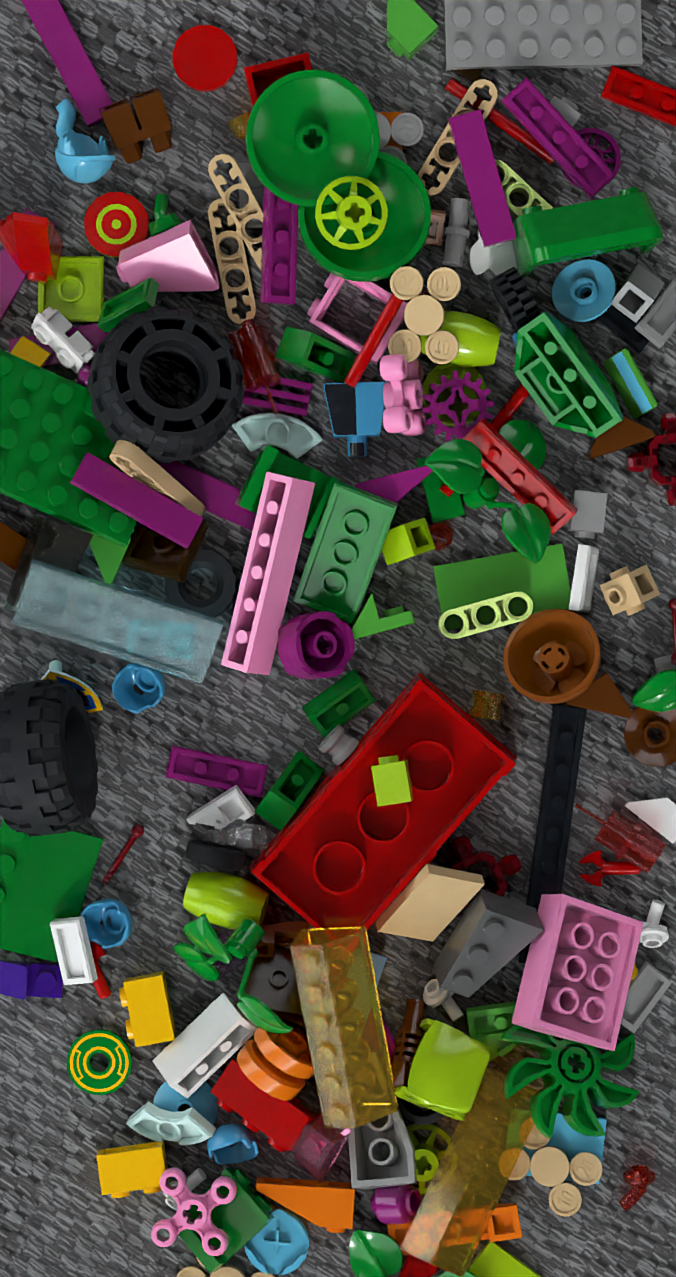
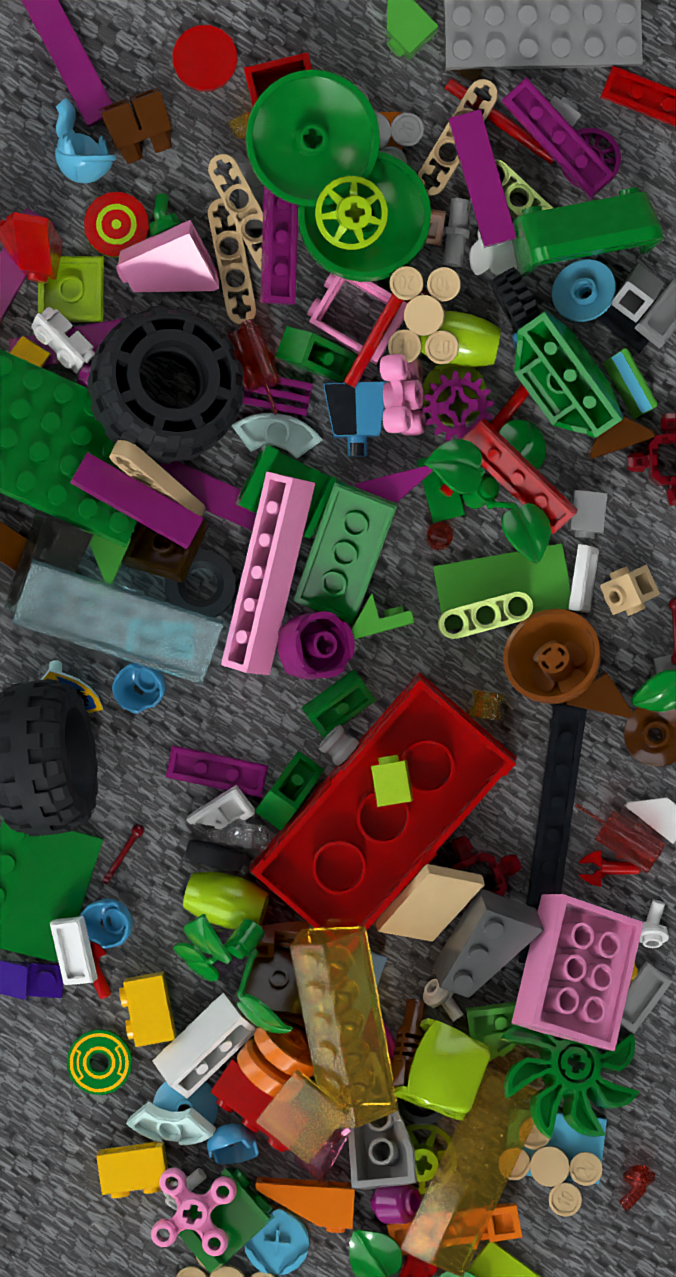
(133, 300): green tile -> none
(302, 1116): none -> clear yellow tile
(407, 541): lime brick -> none

